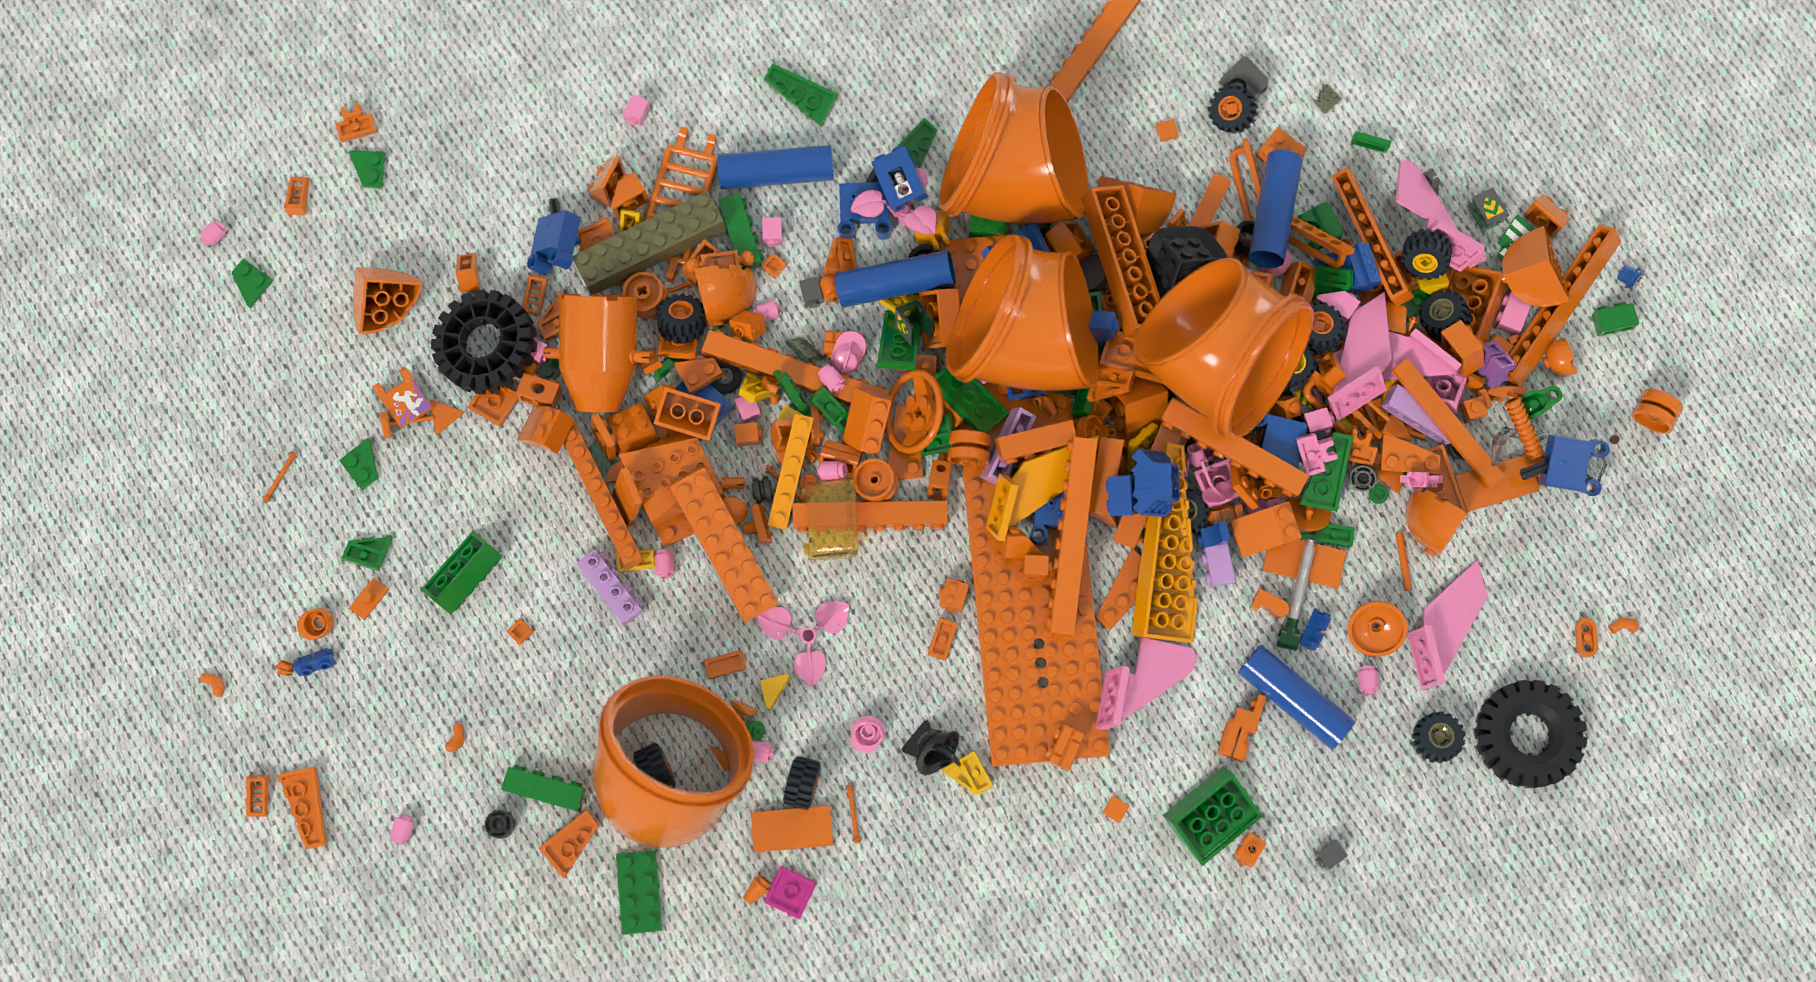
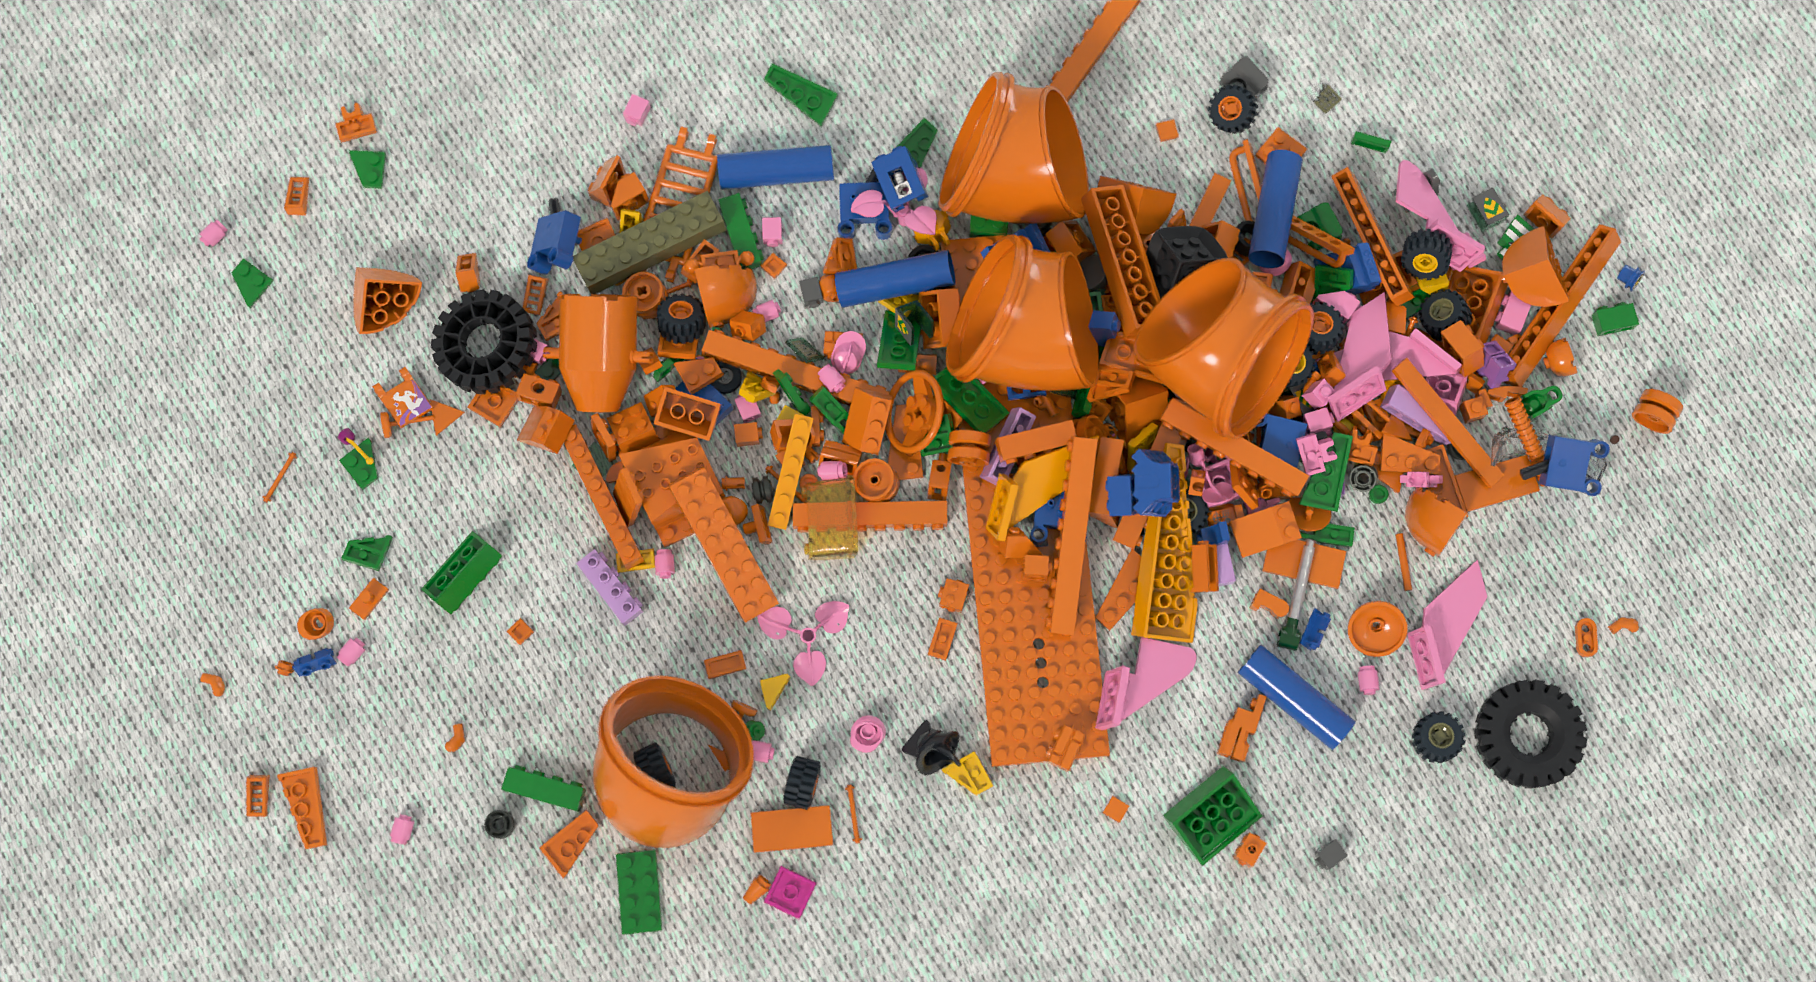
(350, 440): none -> hinge
(351, 651): none -> bright pink brick
(1197, 482): none -> orange piece
(1204, 567): none -> orange window
(1318, 393): none -> bright pink brick
(1424, 439): none -> orange tile

